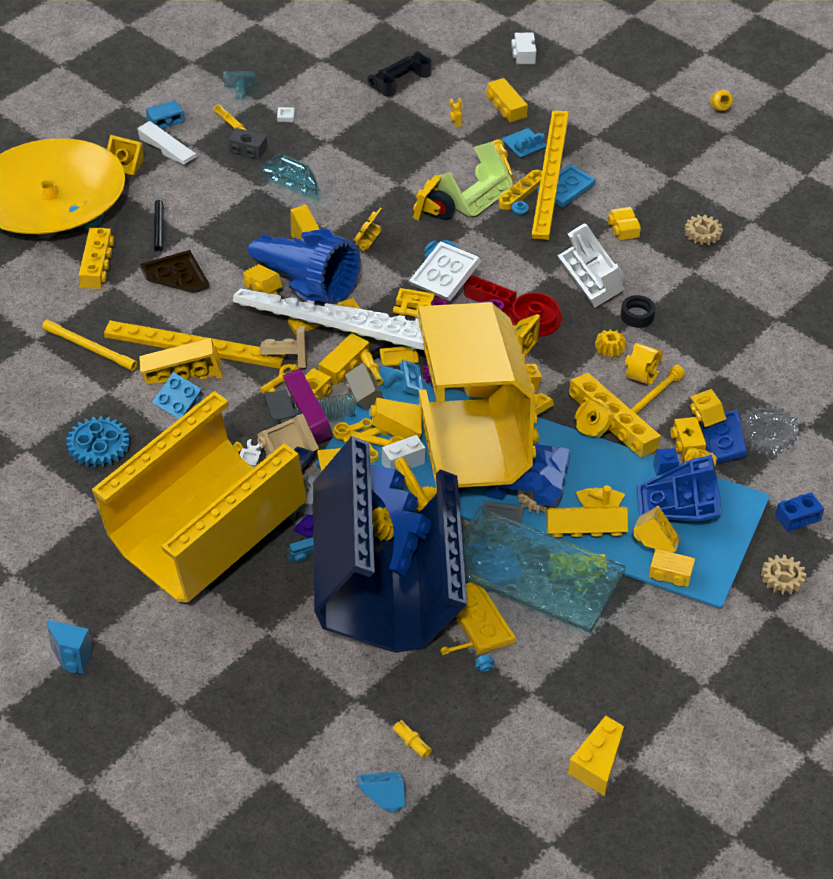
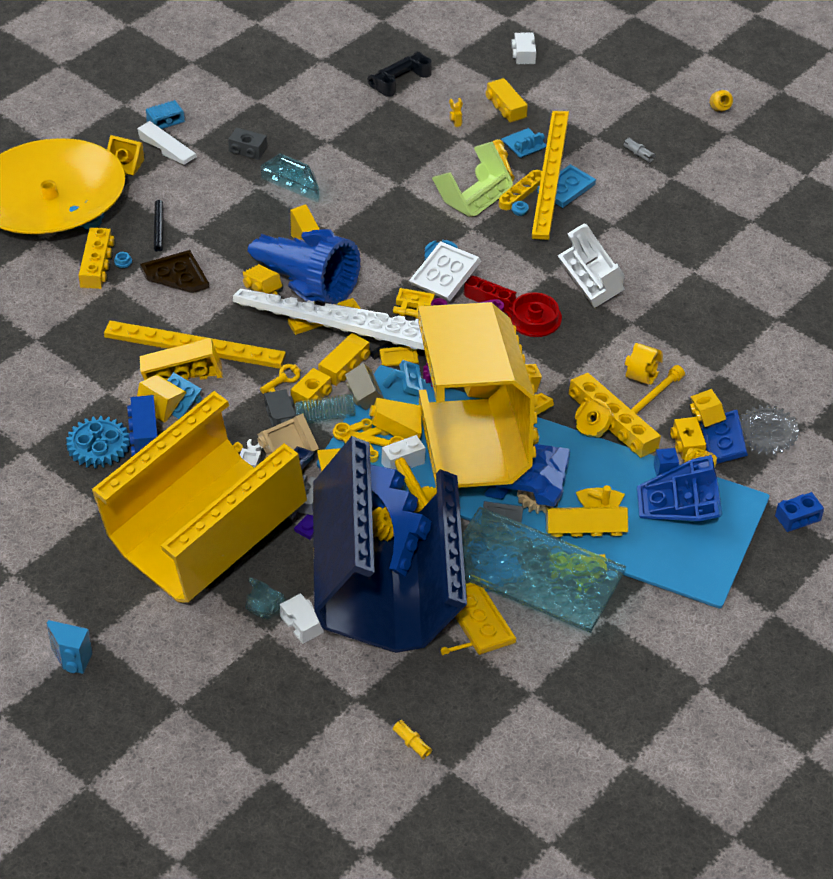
(122, 260): none -> dark azure plate
(122, 360): yellow piece -> none
(142, 422): none -> blue brick
(166, 395): none -> yellow slope
(227, 117): yellow piece -> none
(240, 80): clear light blue tile -> none
(263, 599): none -> clear light blue helmet
(285, 114): white tile -> none
(288, 346): tan bracket -> none
(301, 550): dark azure plate -> none
(301, 615): none -> white brick
(308, 405): magenta beam -> none
(368, 360): yellow pin -> none
(369, 232): yellow hinge -> none
(384, 789): dark azure slope -> none
(433, 201): plate -> none
(484, 663): dark azure plate -> none
(528, 332): yellow slope -> none
(597, 755): yellow wedge -> none
(610, 343): yellow gear -> none
(624, 223): yellow brick -> none
(634, 320): black tyre -> none
(639, 150): none -> light grey pin
(656, 531): yellow slope -> none
(671, 568): yellow brick -> none
(703, 230): tan gear -> none
(783, 574): tan gear -> none

